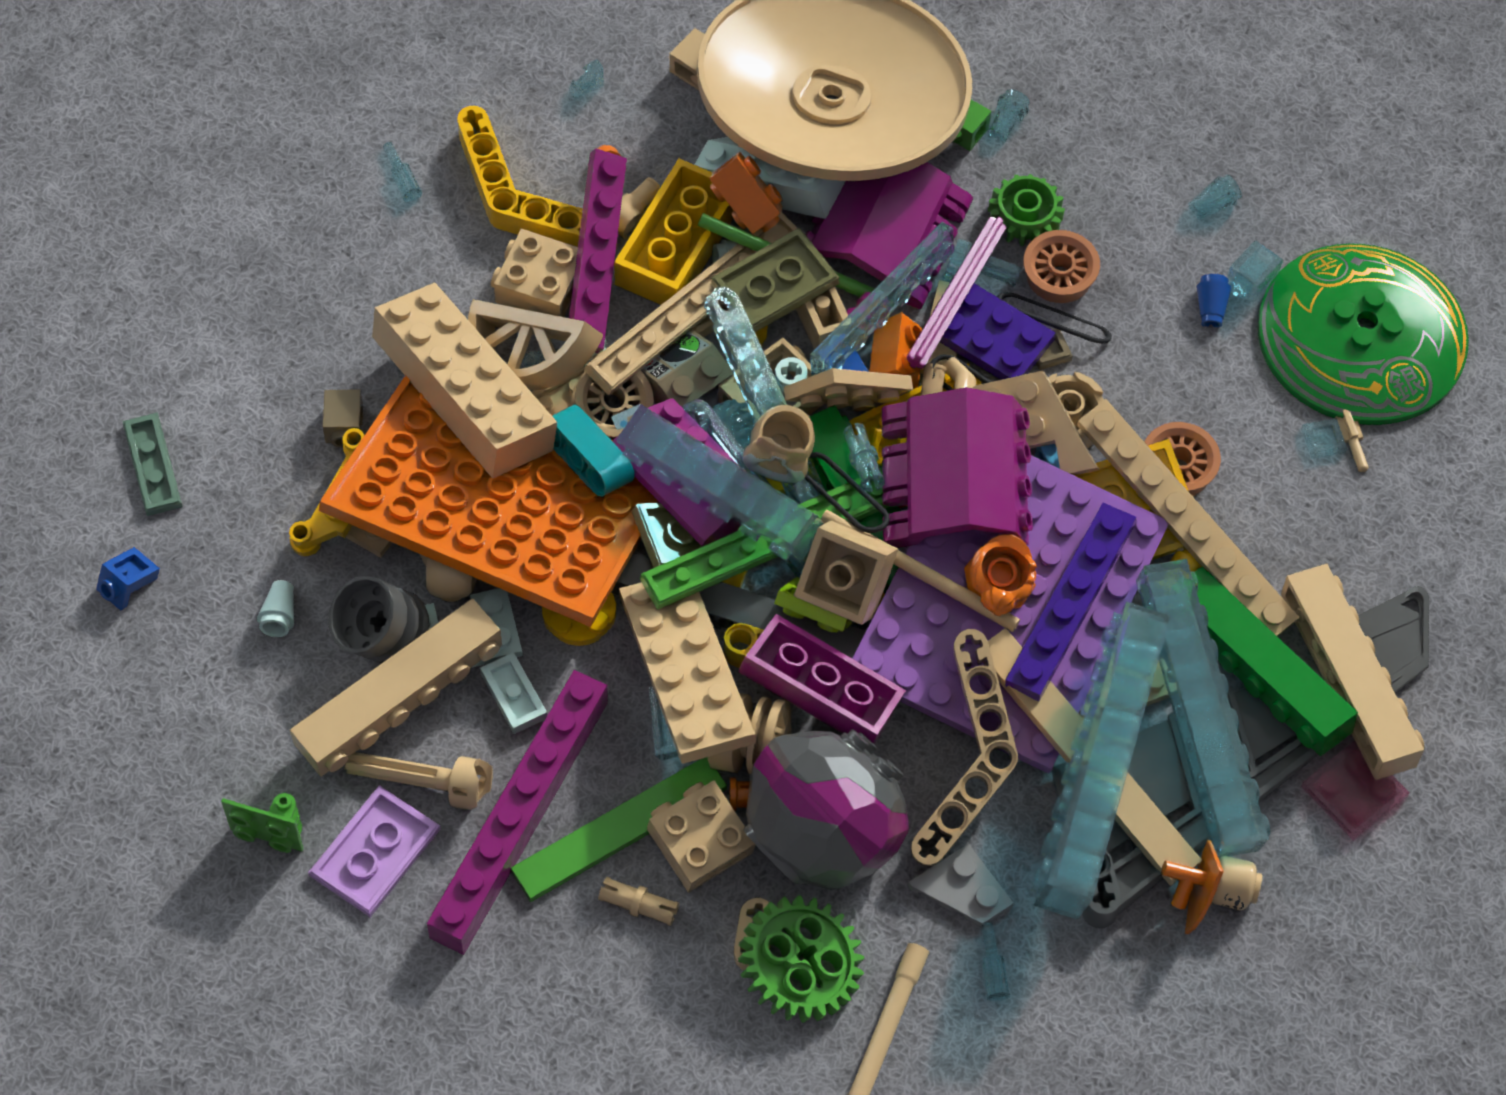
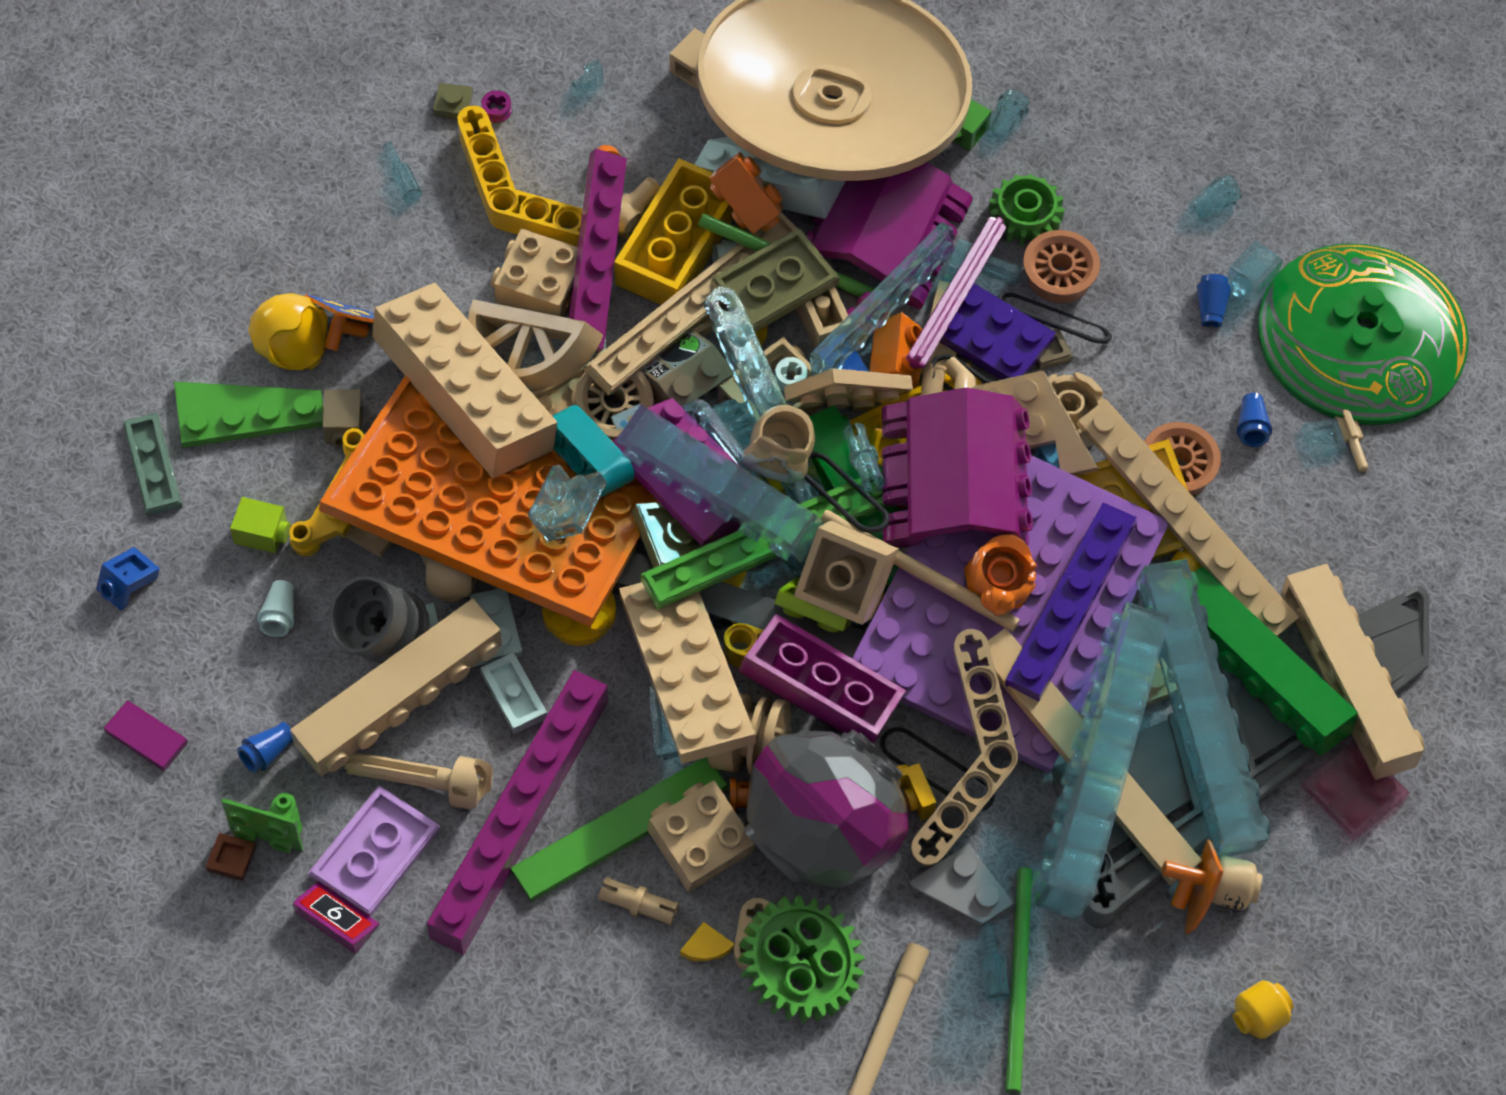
(145, 735): none -> magenta tile
(231, 856): none -> copper tile
(238, 412): none -> bright green wing
(260, 525): none -> lime brick
(263, 748): none -> blue cone
(289, 331): none -> yellow helmet
(335, 917): none -> slope
(340, 323): none -> orange shield
(451, 99): none -> olive plate
(497, 97): none -> magenta bush
(565, 503): none -> clear light blue bracket
(706, 945): none -> yellow tile
(918, 792): none -> yellow bracket
(934, 749): none -> black piece
(1019, 980): none -> bright green piece
(1253, 421): none -> blue cone
(1263, 1009): none -> yellow head

